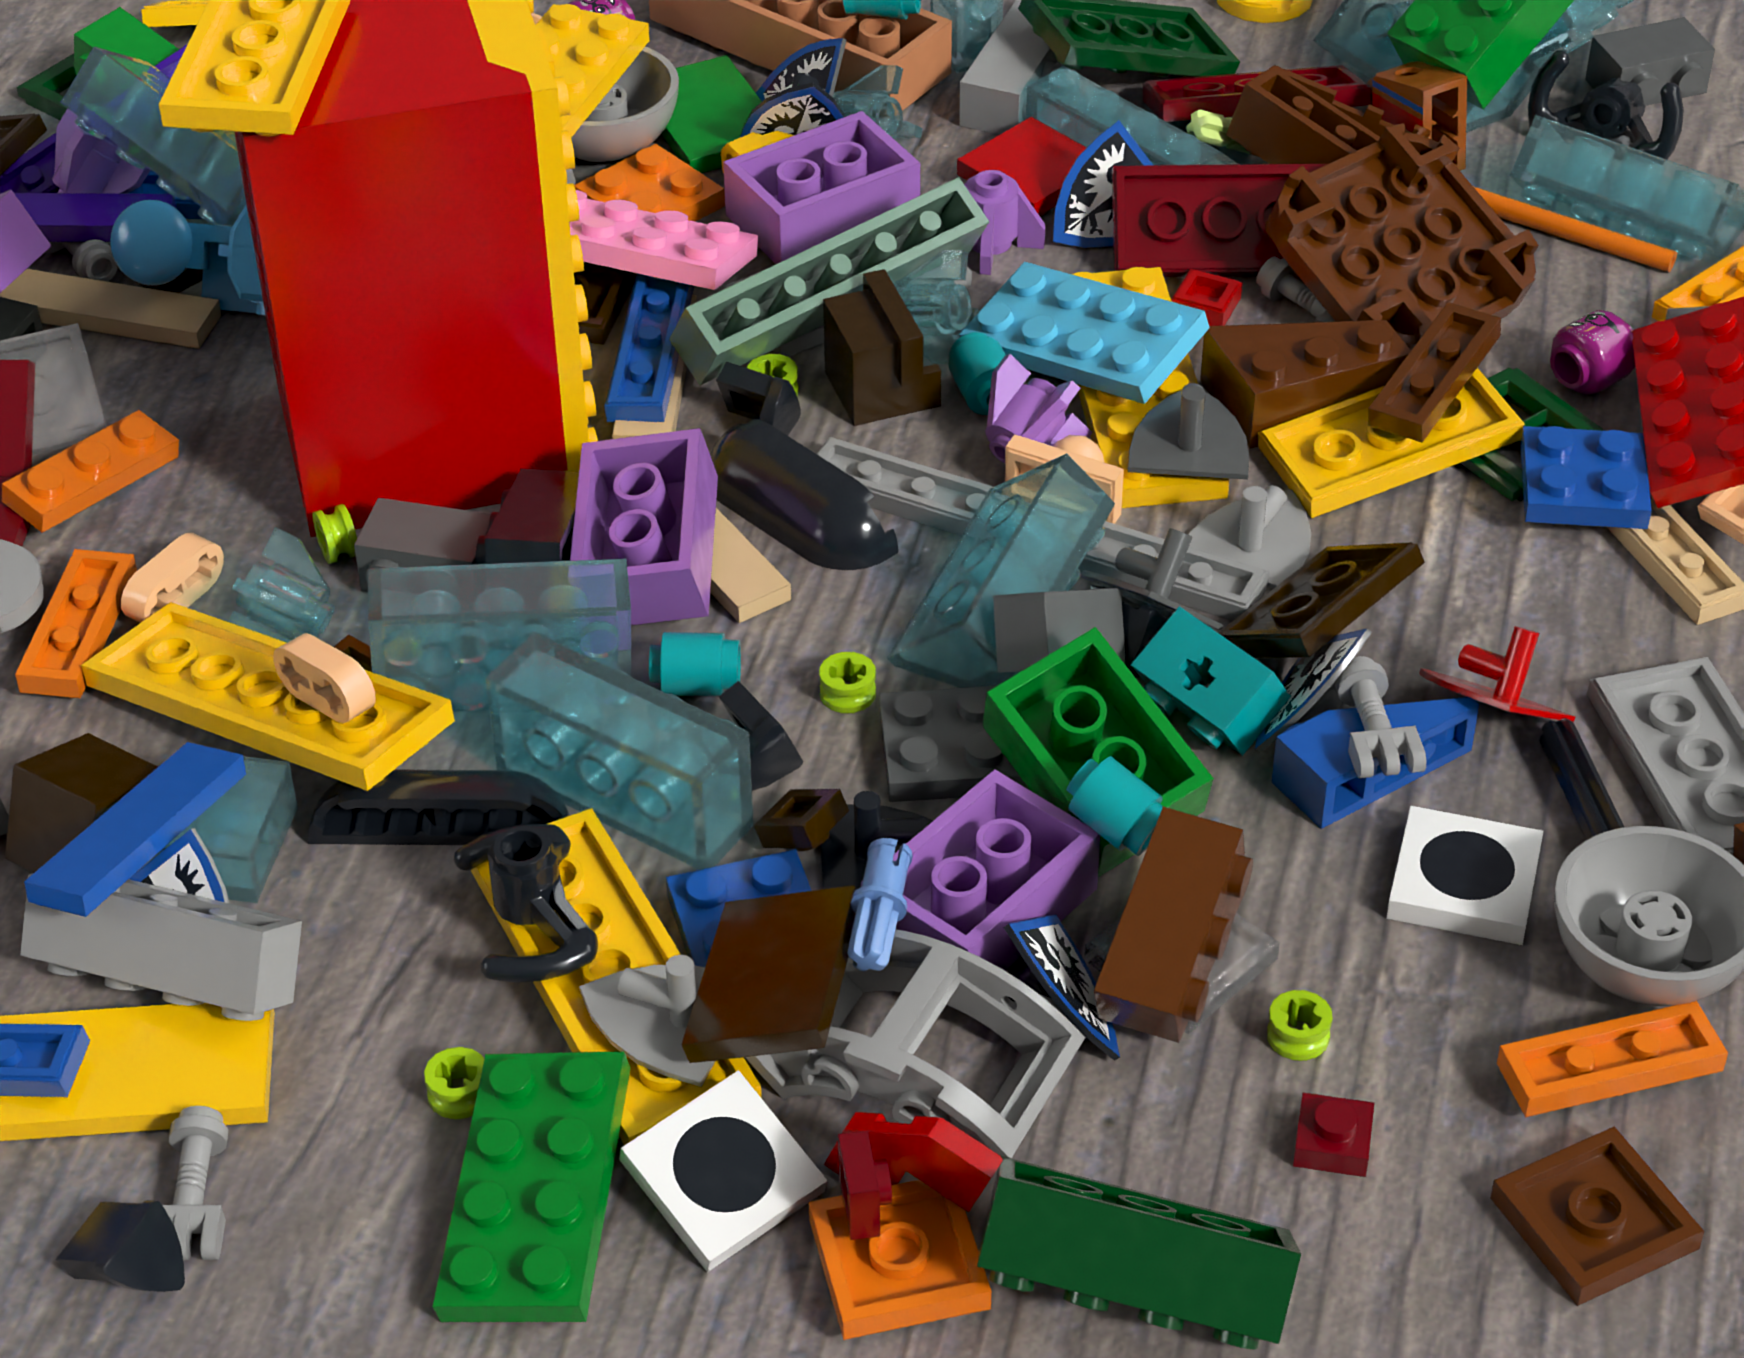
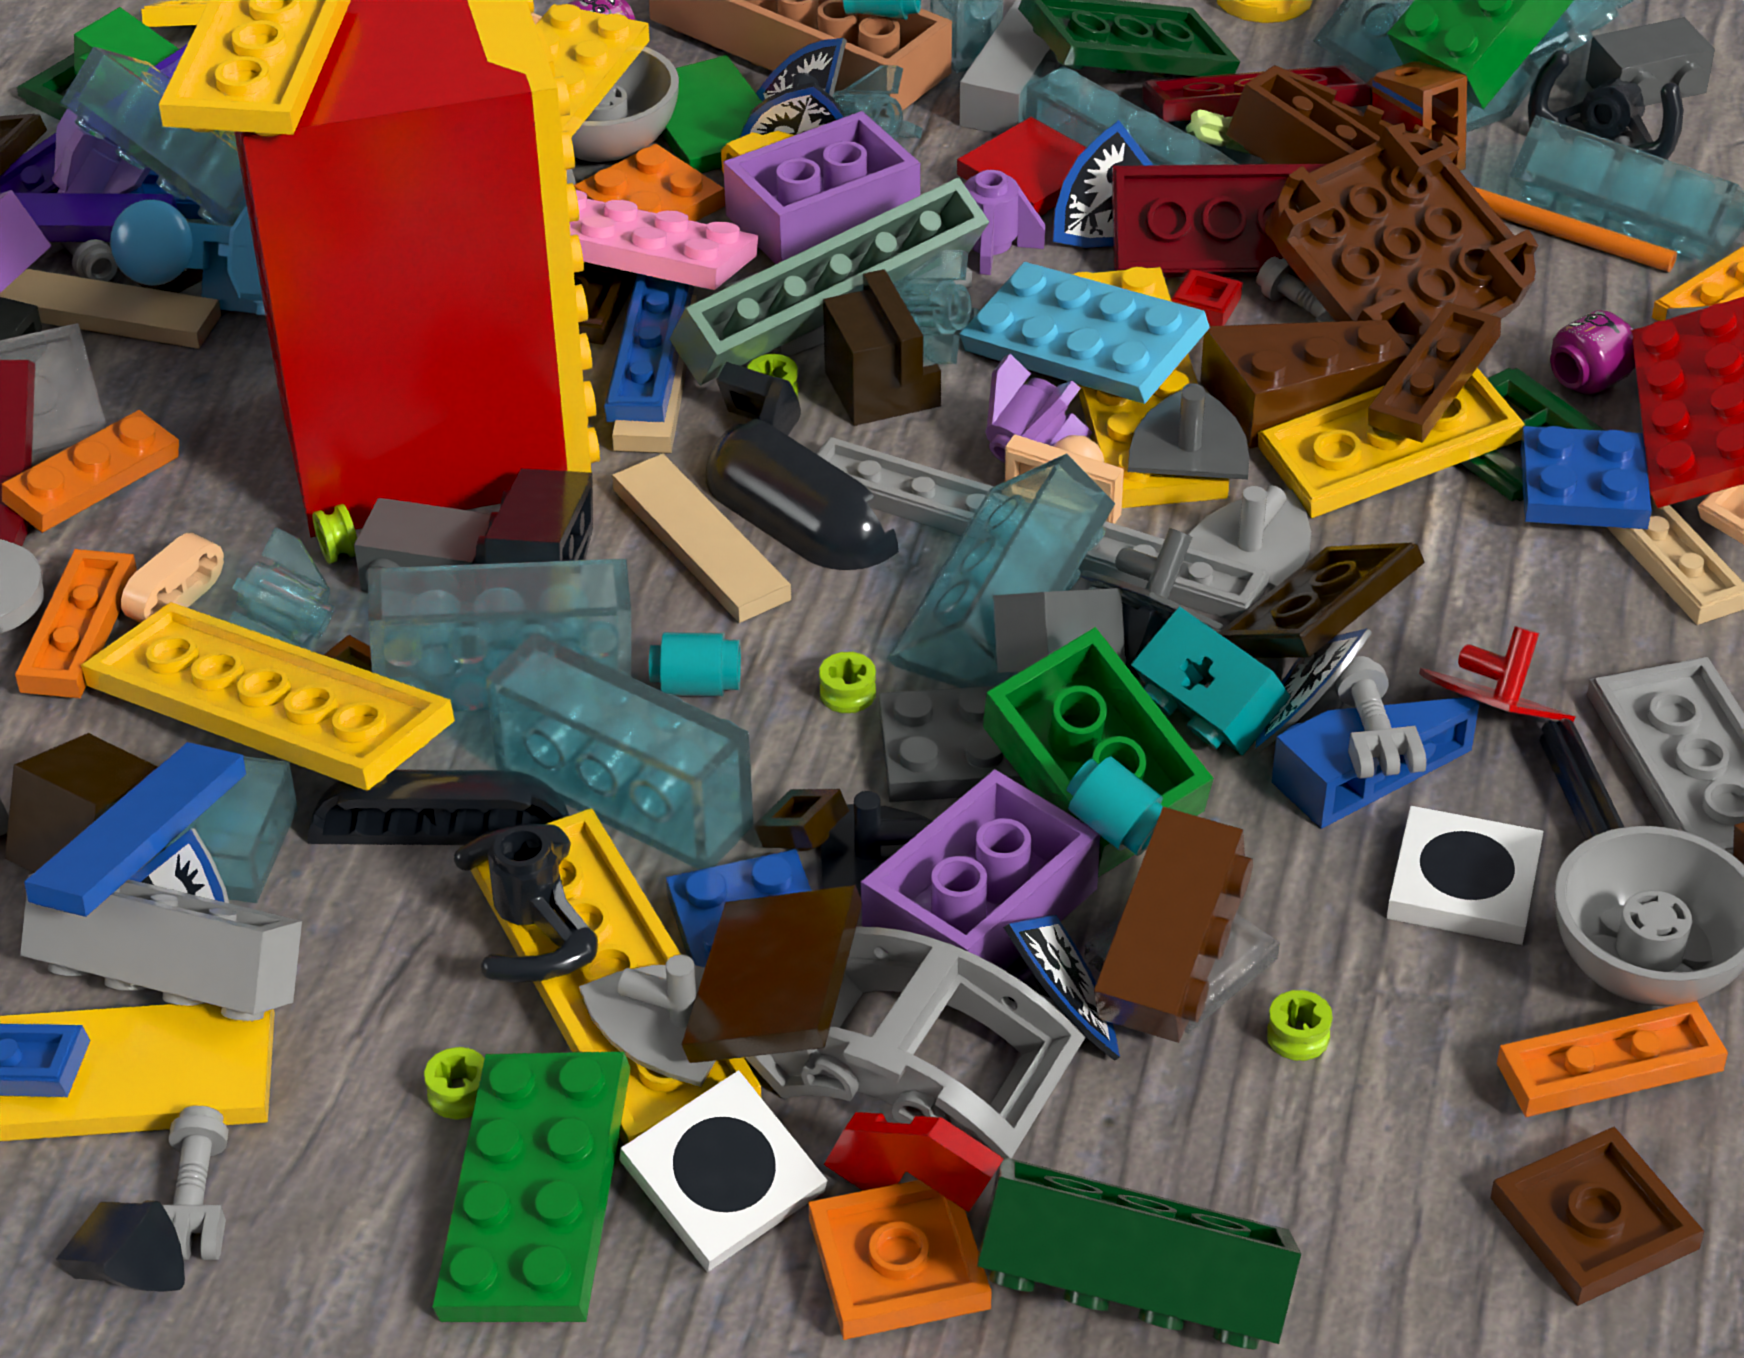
(324, 678): light nougat beam -> none
(656, 509): medium lavender brick -> none
(770, 746): black tile -> none
(863, 1184): dark red plate -> none
(879, 904): medium blue axle -> none
(971, 366): teal brick -> none
(1334, 1134): dark red plate -> none

